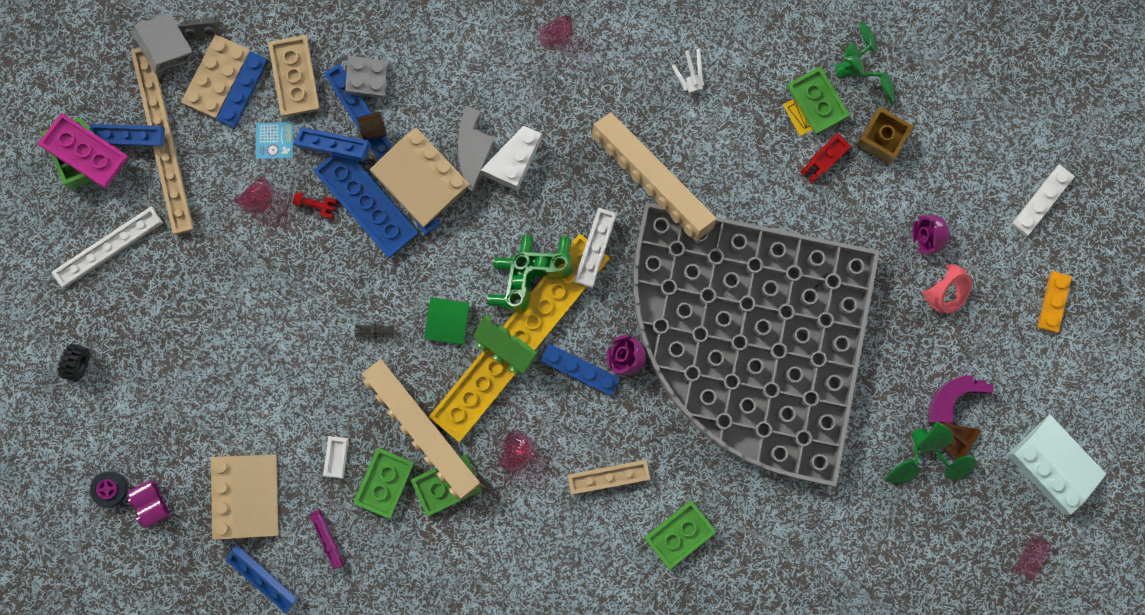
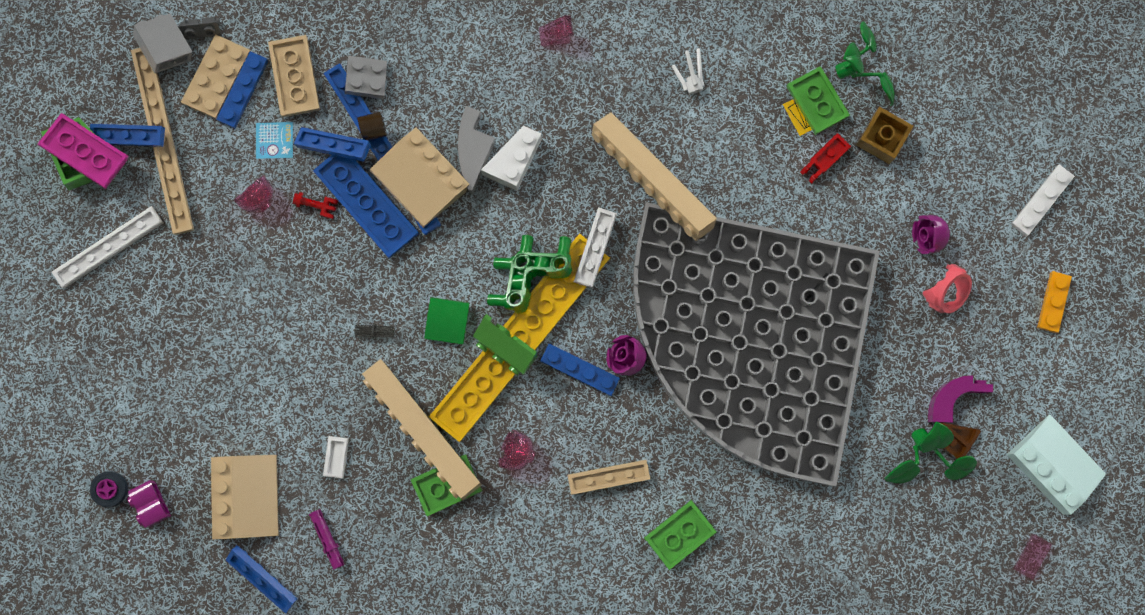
(73, 362): black tyre -> none
(383, 483): bright green plate -> none

